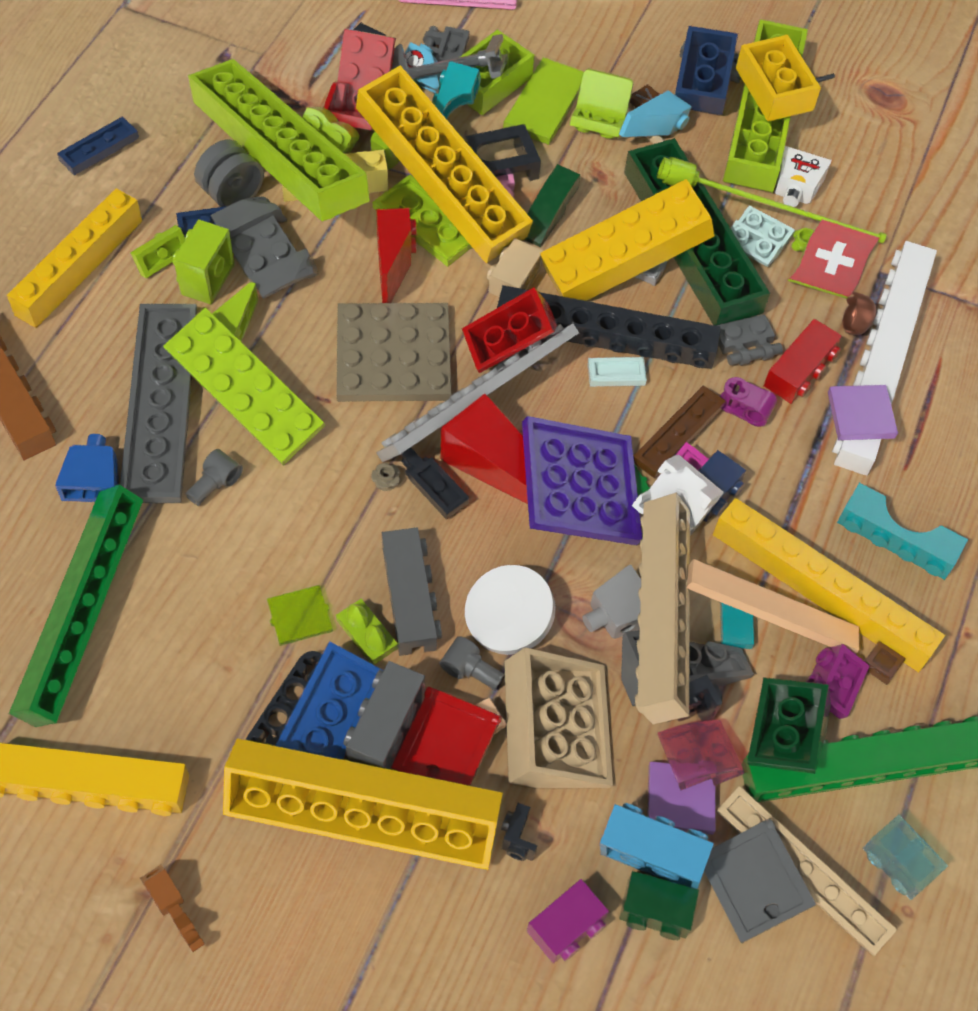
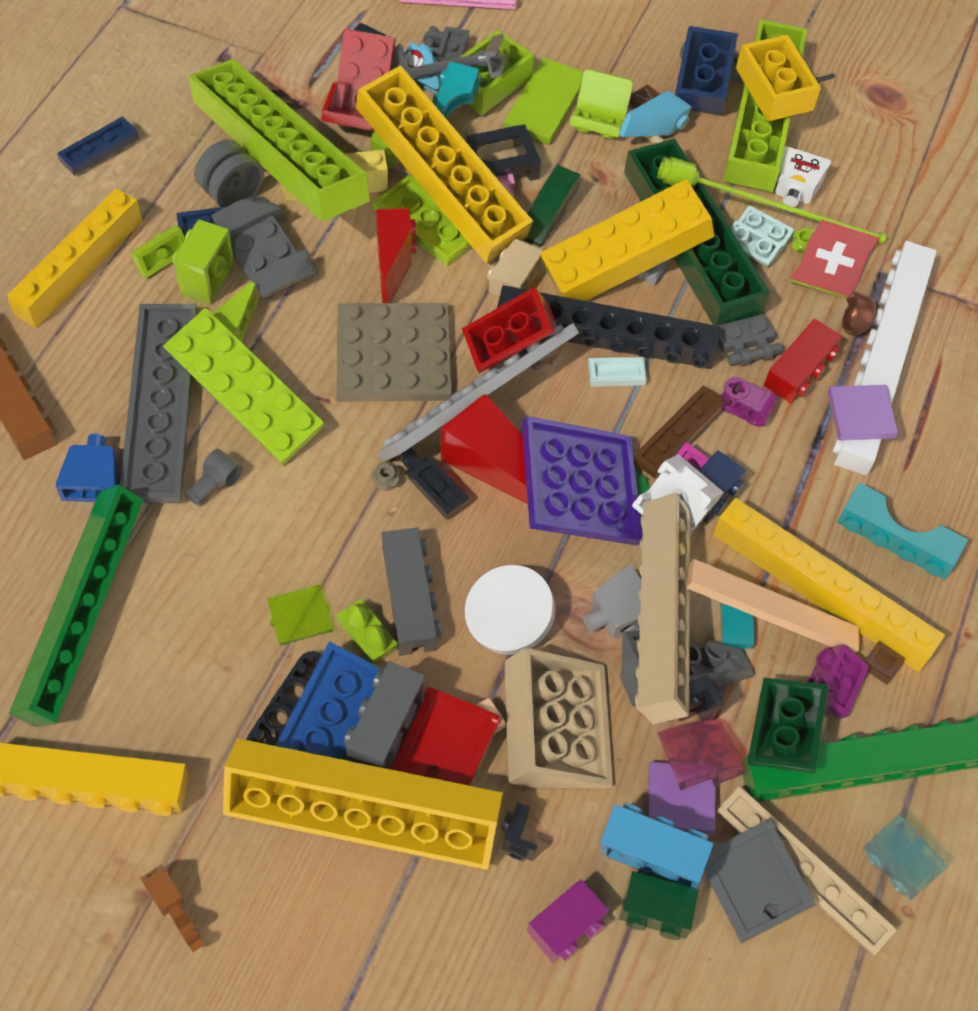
(337, 132): lime brick -> none
(464, 660): dark grey pin -> none

